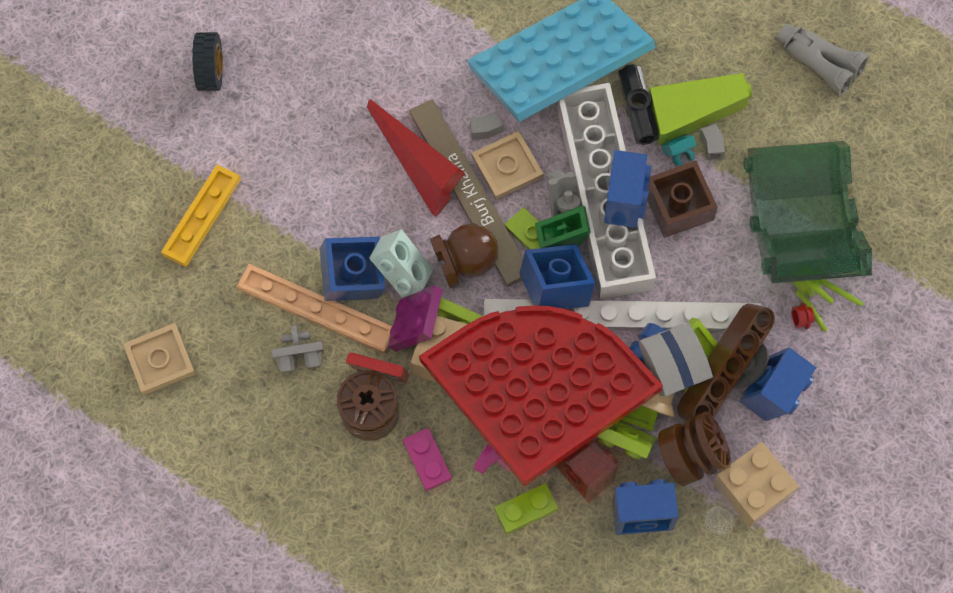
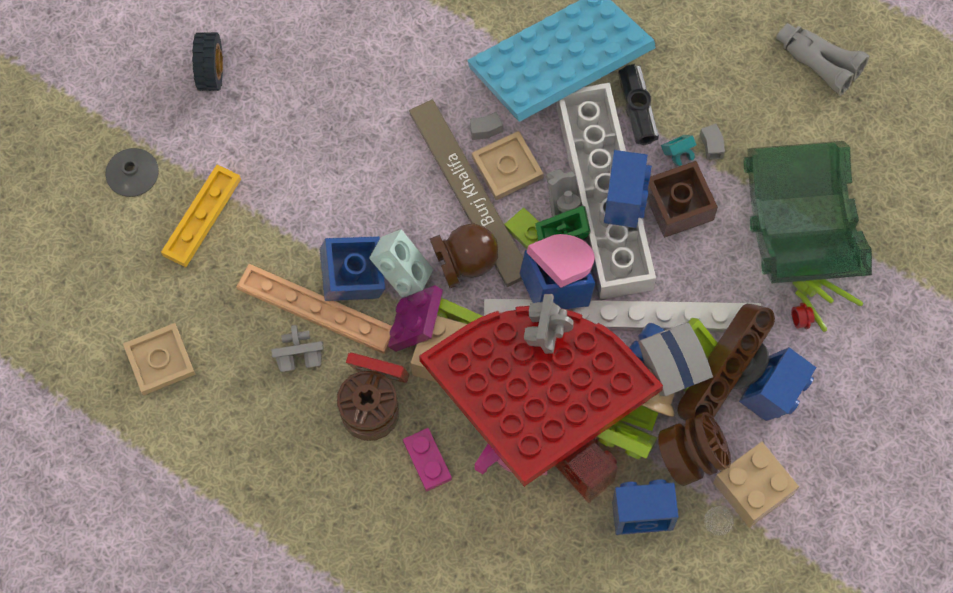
(136, 181): none -> dark grey dish
(427, 168): red wedge -> none
(526, 508): lime plate -> none
(552, 324): none -> light grey hips
(563, 258): none -> bright pink tile
(697, 103): lime slope -> none

